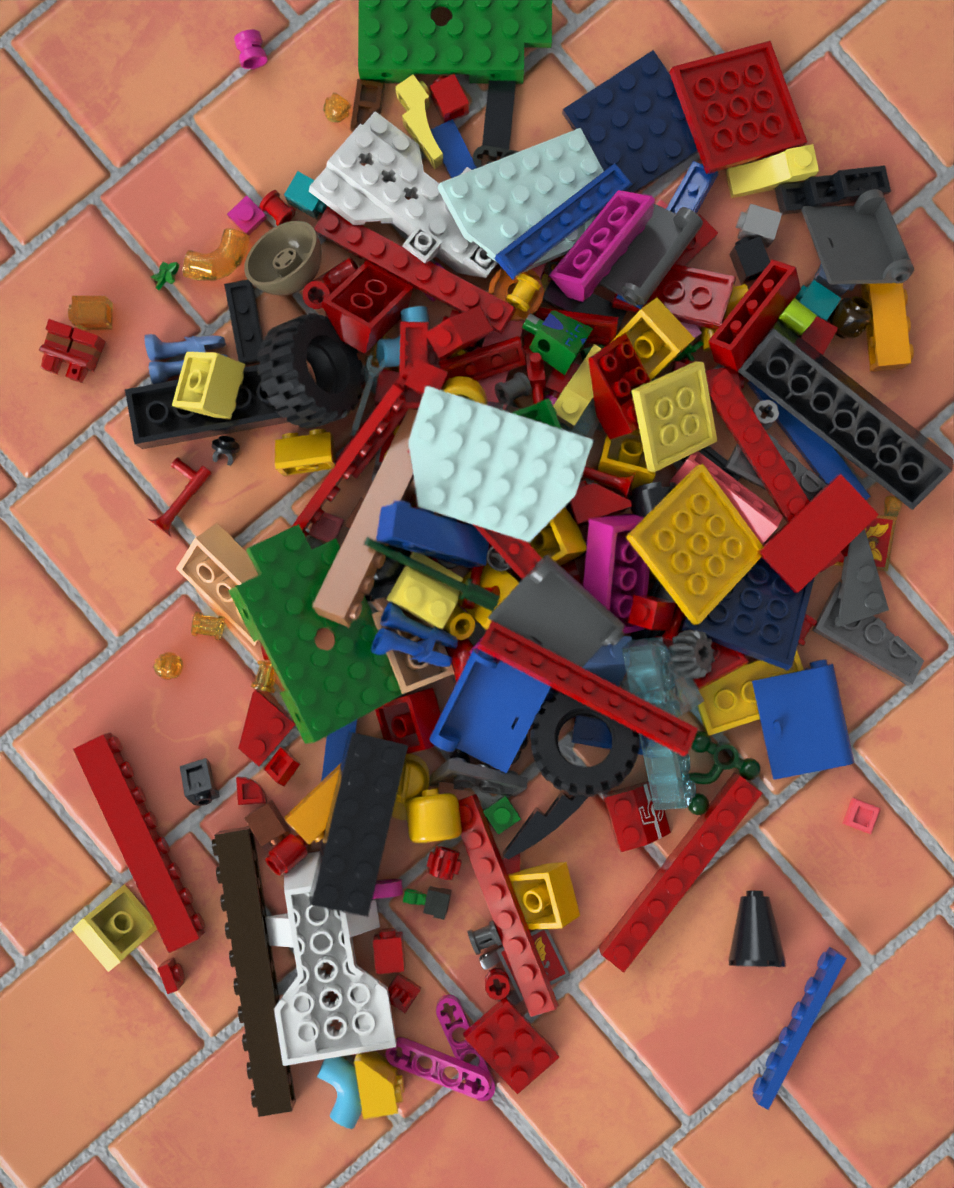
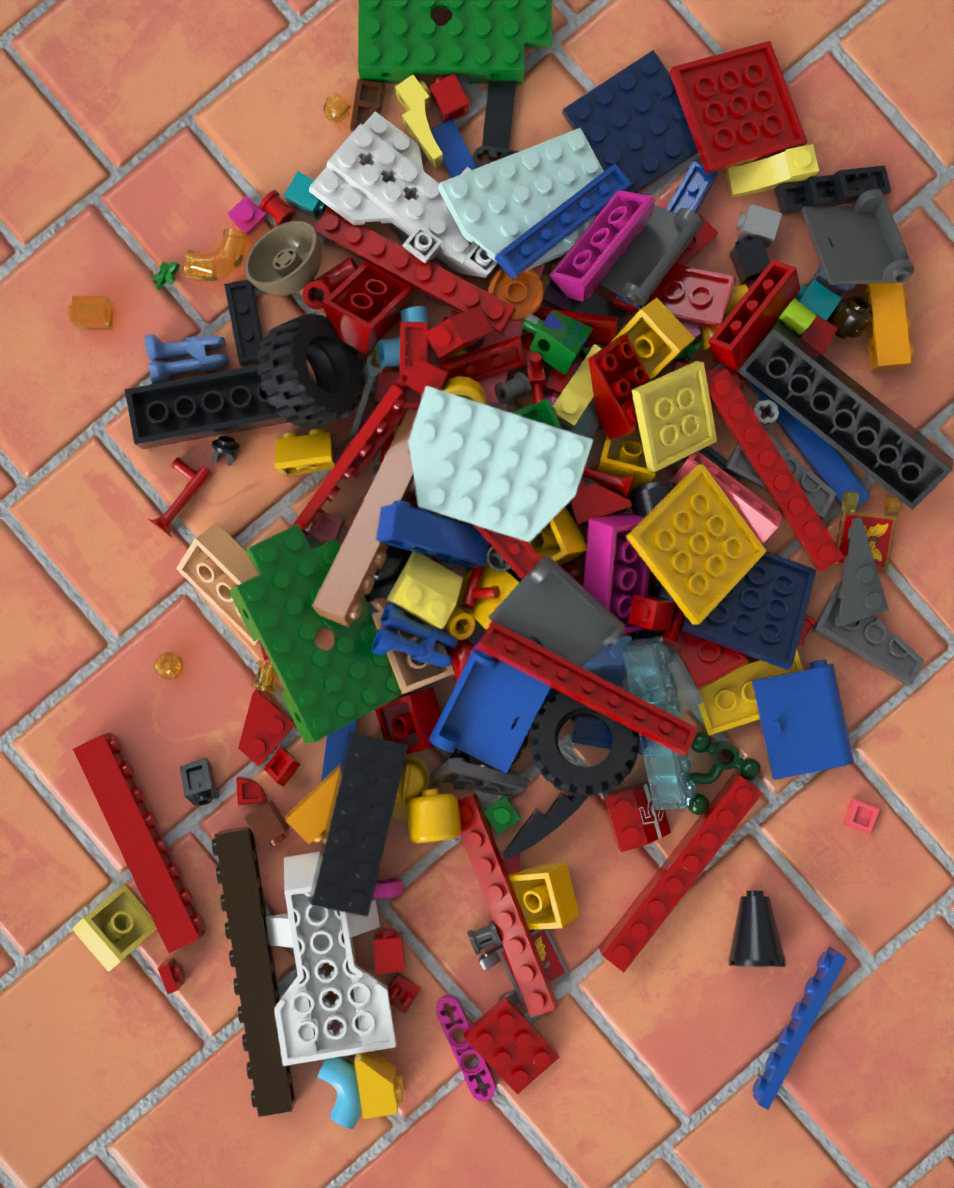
(71, 346): red hips -> none
(208, 625): clear yellow bush -> none
(209, 384): light yellow slope -> none
(251, 53): dark pink wheel -> none
(287, 854): red brick -> none
(435, 901): pearl dark grey piece -> none
(436, 1072): dark pink beam -> none
(444, 863): red gear -> none
(468, 590): dark green piece -> none
(490, 988): red bush -> none
(523, 292): yellow bush -> none
(692, 654): dark grey gear -> none
(818, 533): red tile -> none

